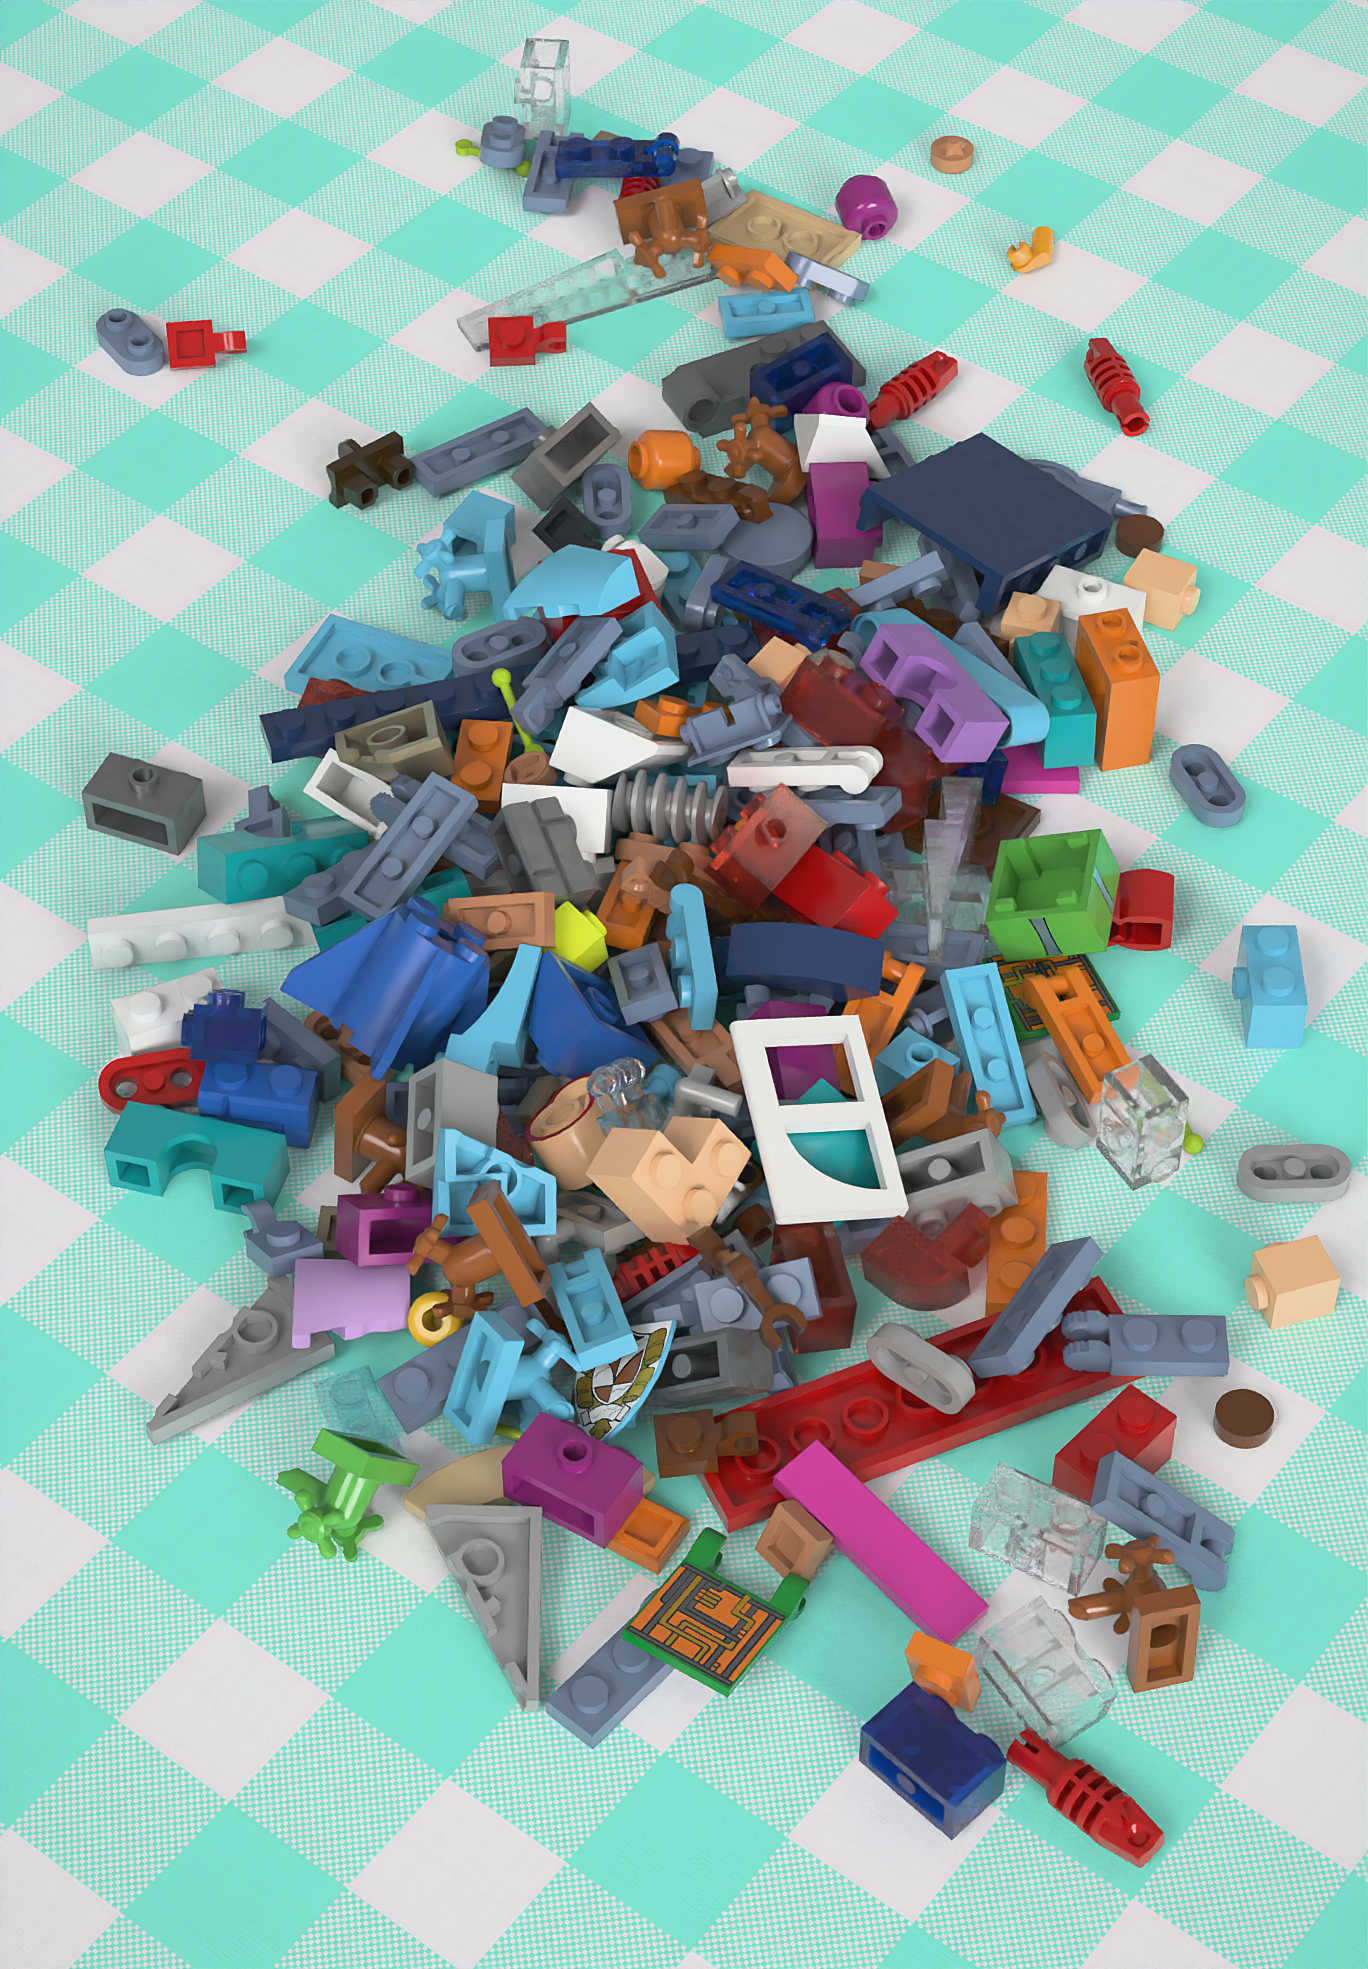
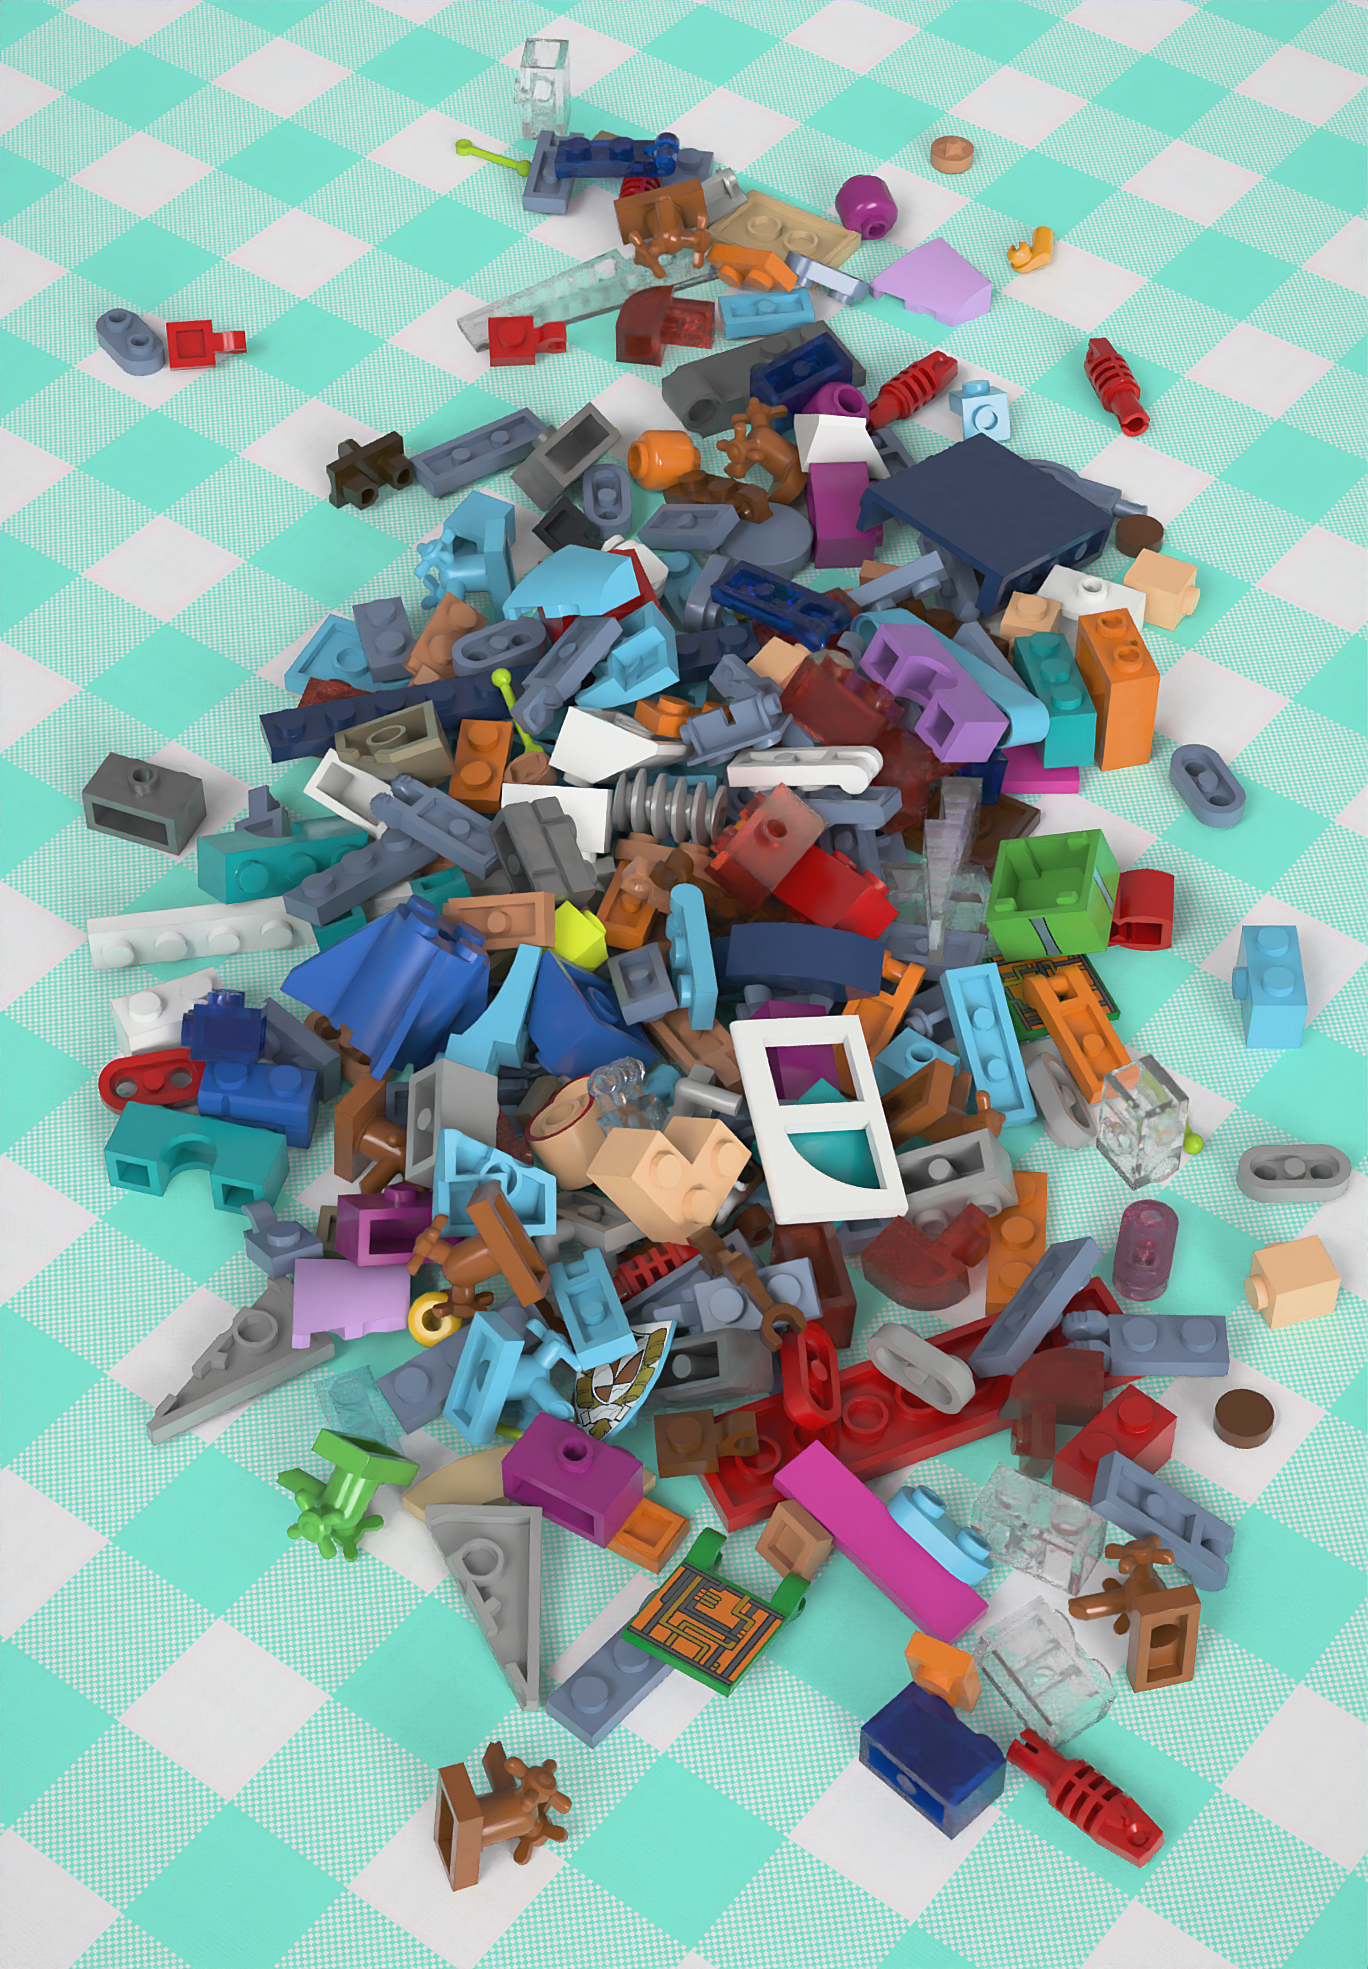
(384, 637): none -> sand blue plate
(409, 848): sand blue plate -> none
(432, 652): none -> nougat hinge
(472, 1822): none -> dark orange piece
(502, 143): sand blue plate -> none
(656, 319): none -> clear red brick
(810, 1377): none -> red plate
(936, 283): none -> lavender slope
(955, 1548): none -> medium azure plate
(981, 409): none -> medium azure bracket
(1046, 1391): none -> clear red brick
(1145, 1245): none -> clear pink plate

